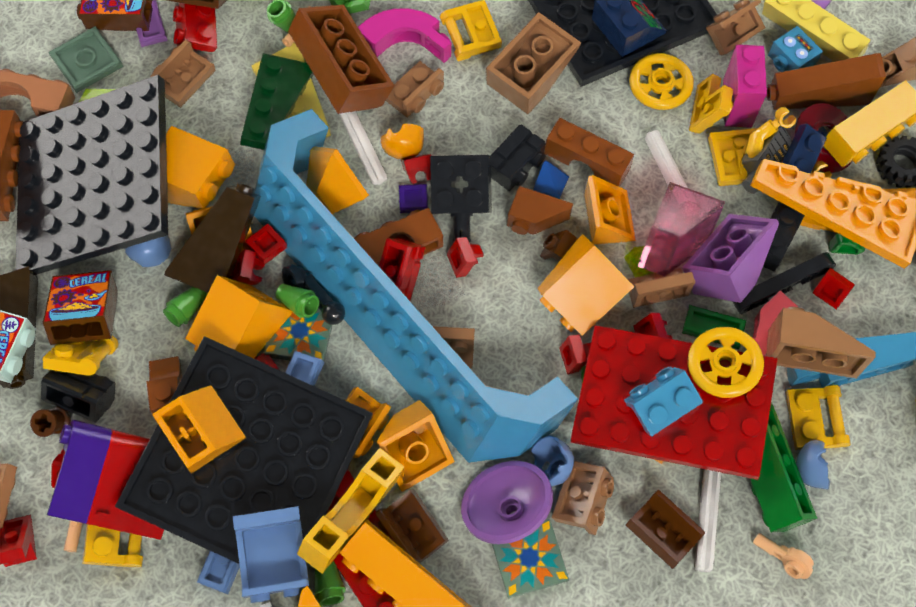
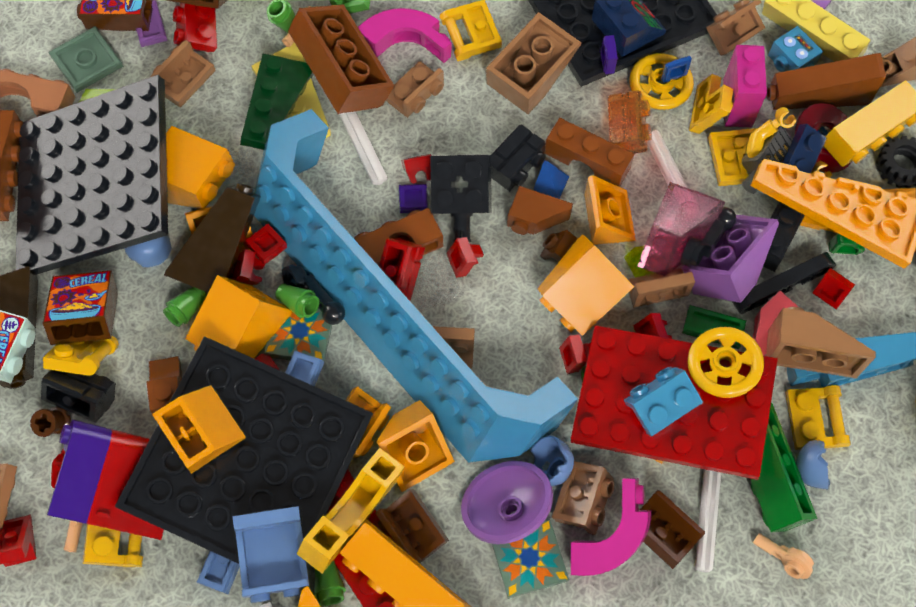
(333, 180): light orange slope -> none
(405, 143): light orange hair -> none
(605, 555): none -> dark pink arch
(609, 54): none -> dark purple tile
(628, 121): none -> clear orange brick
(676, 68): none -> blue slope
(697, 248): none -> black piece

